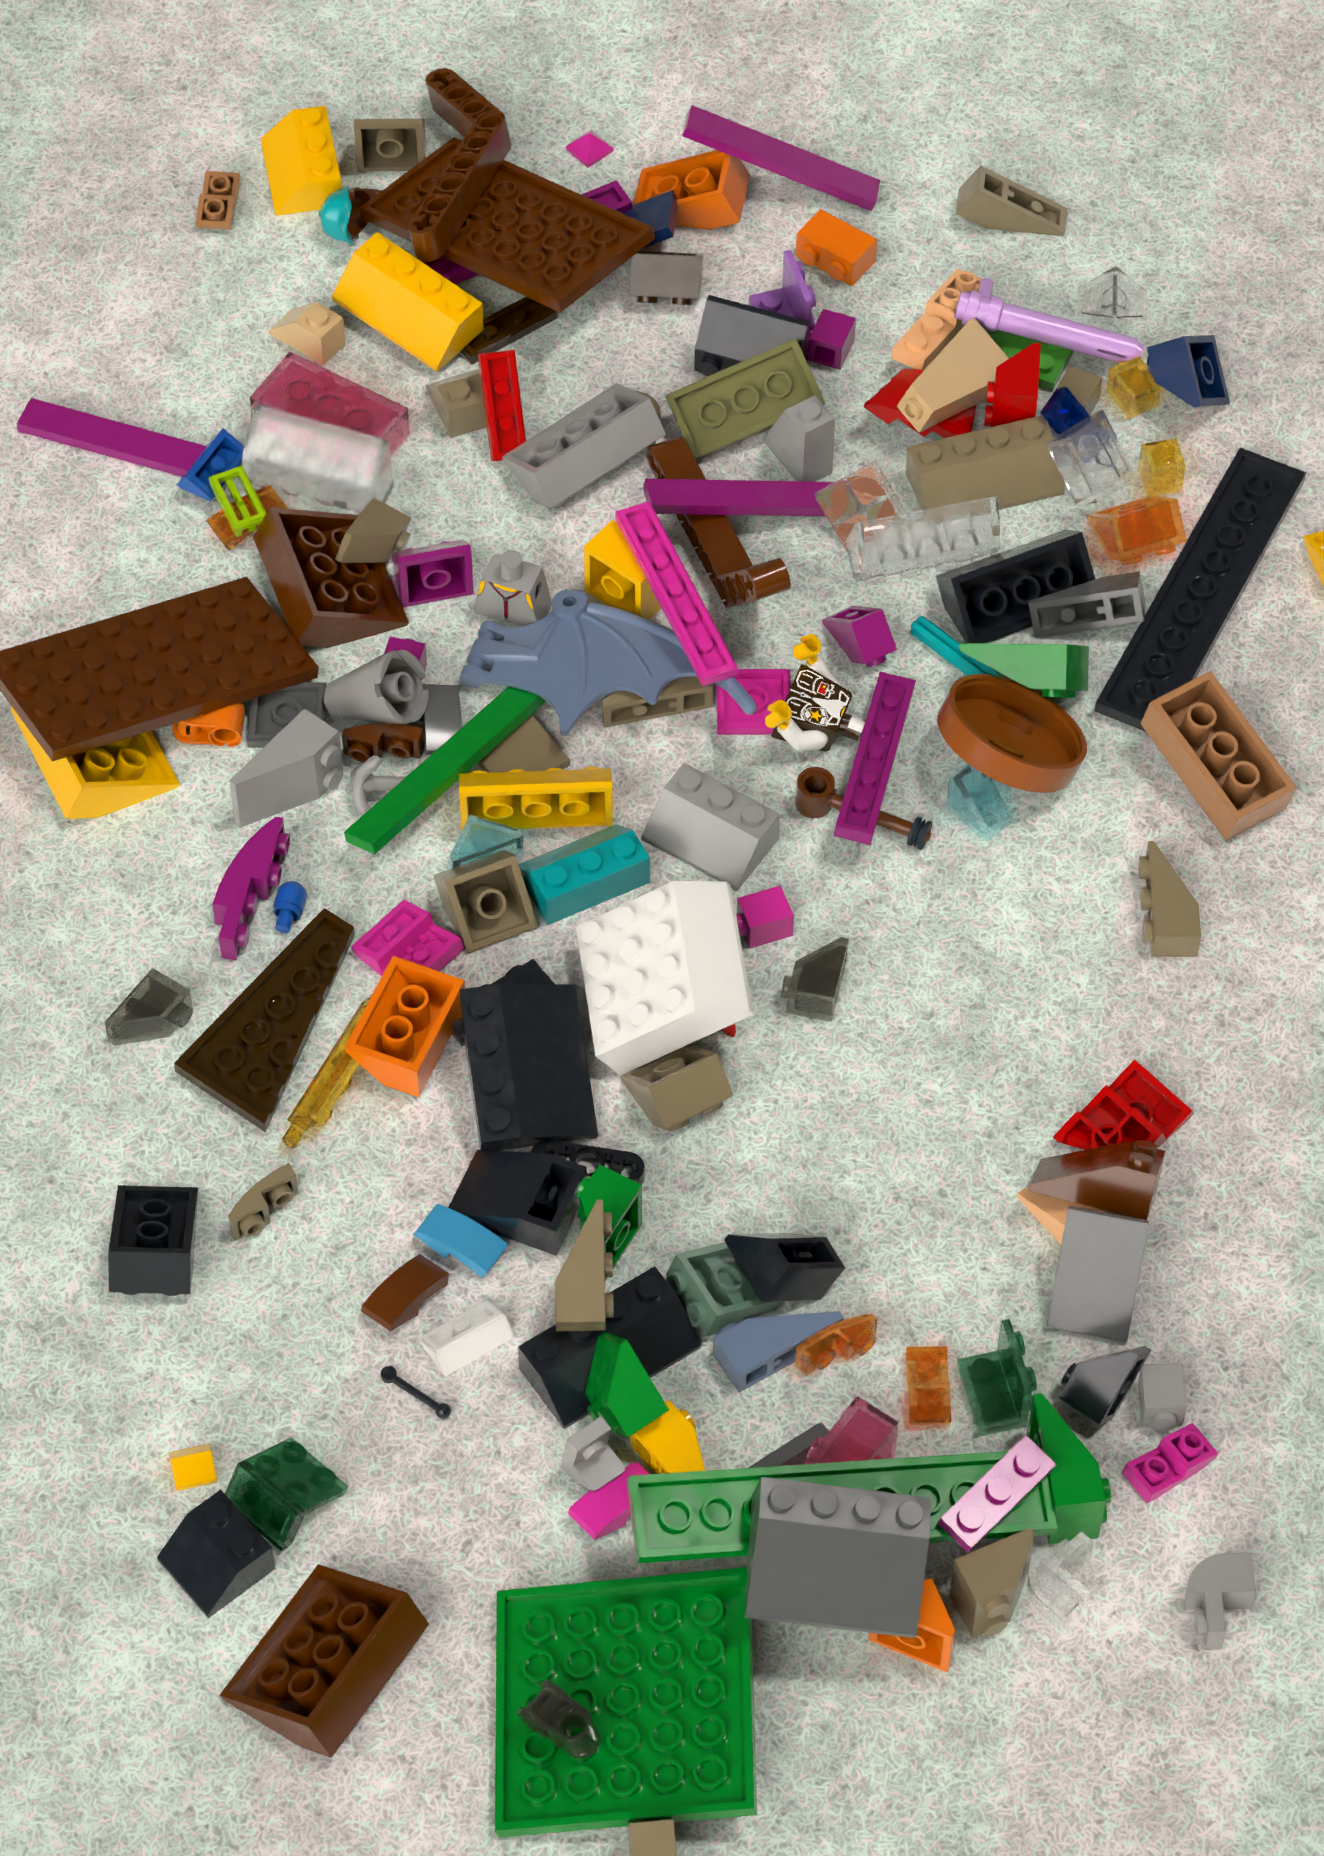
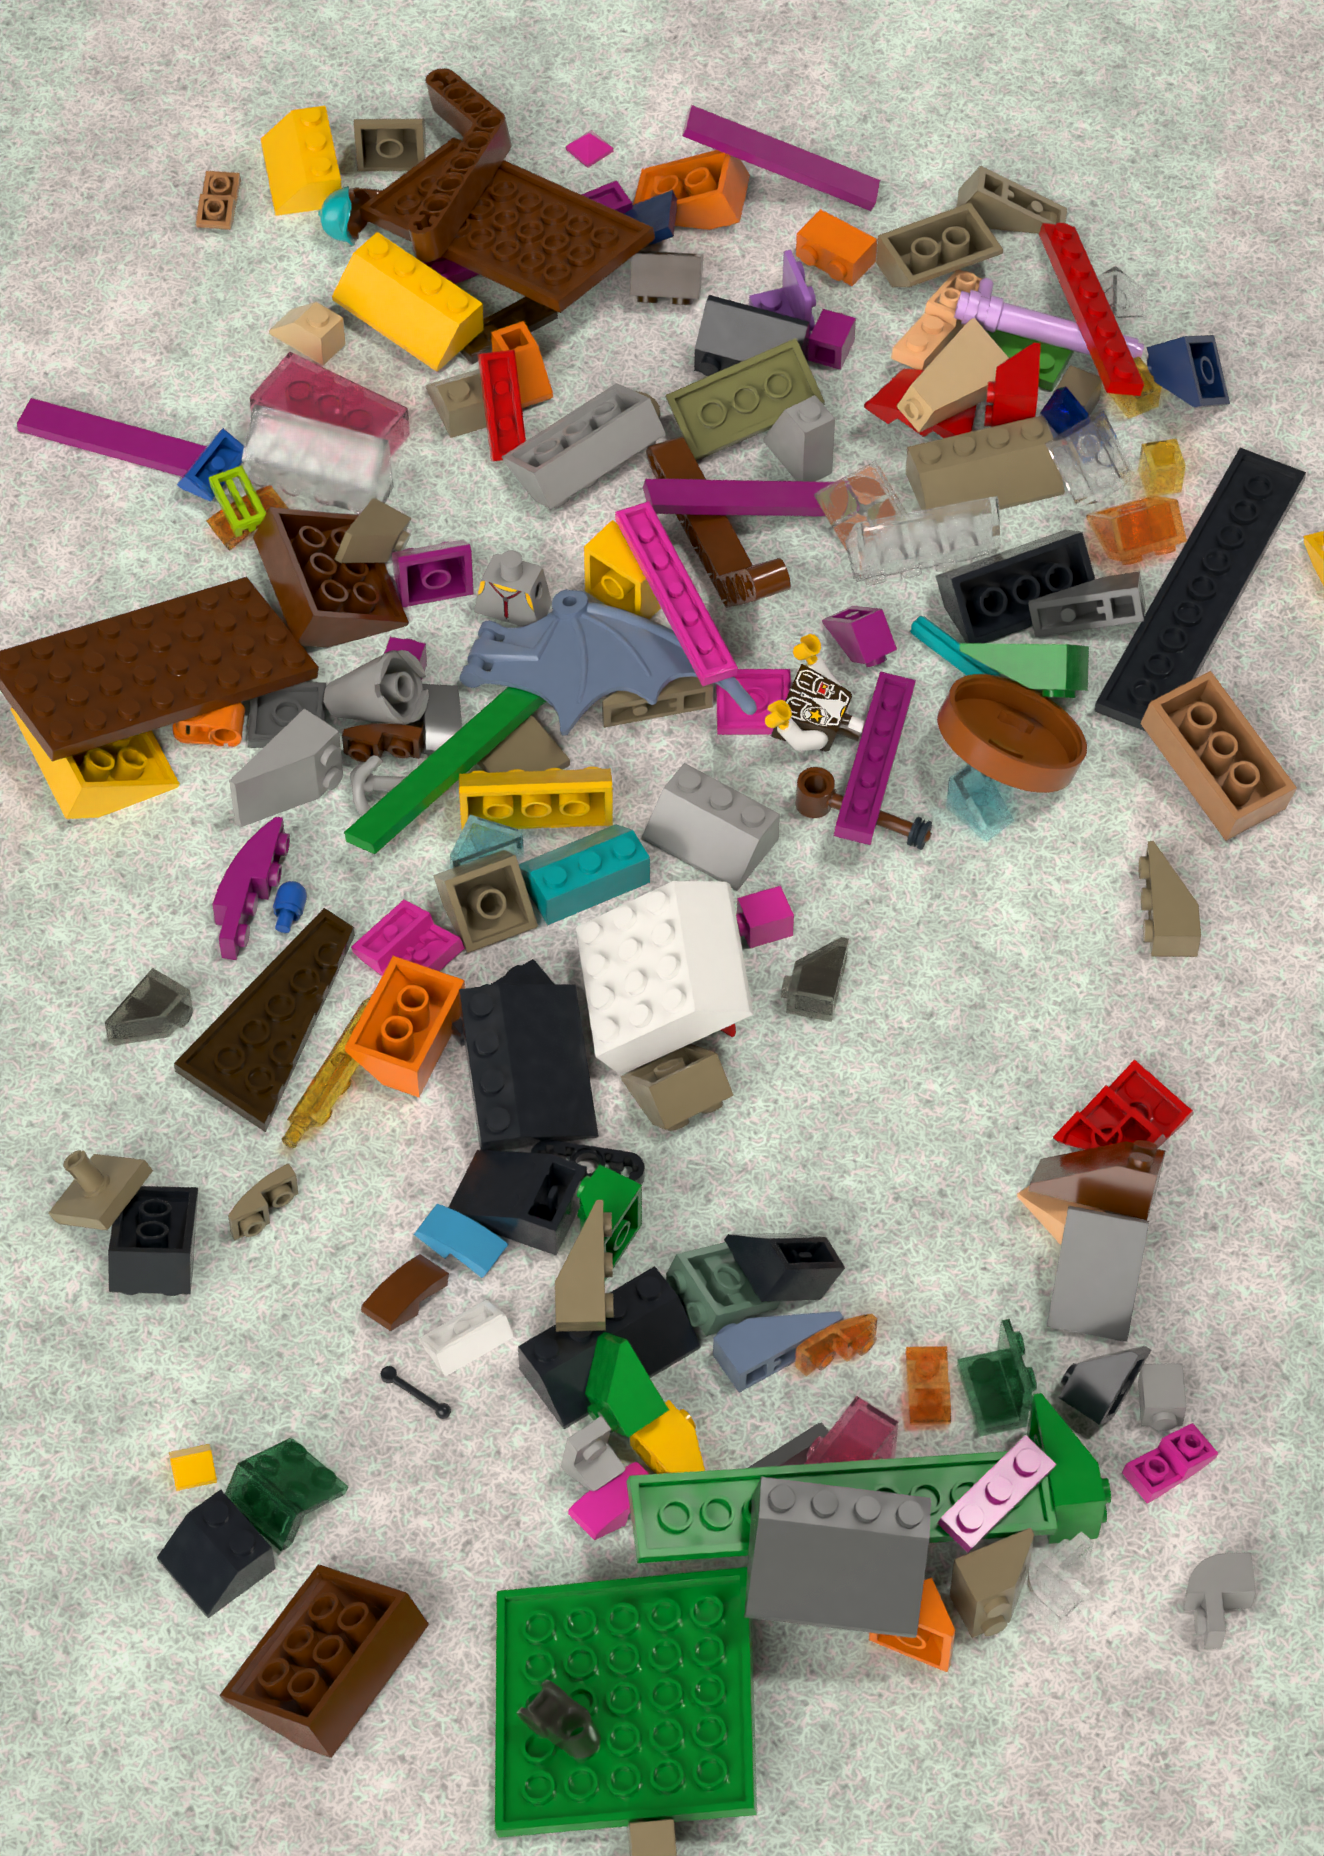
(99, 1189): none -> dark tan tile
(531, 371): none -> orange slope
(935, 246): none -> dark tan slope
(1091, 309): none -> red plate

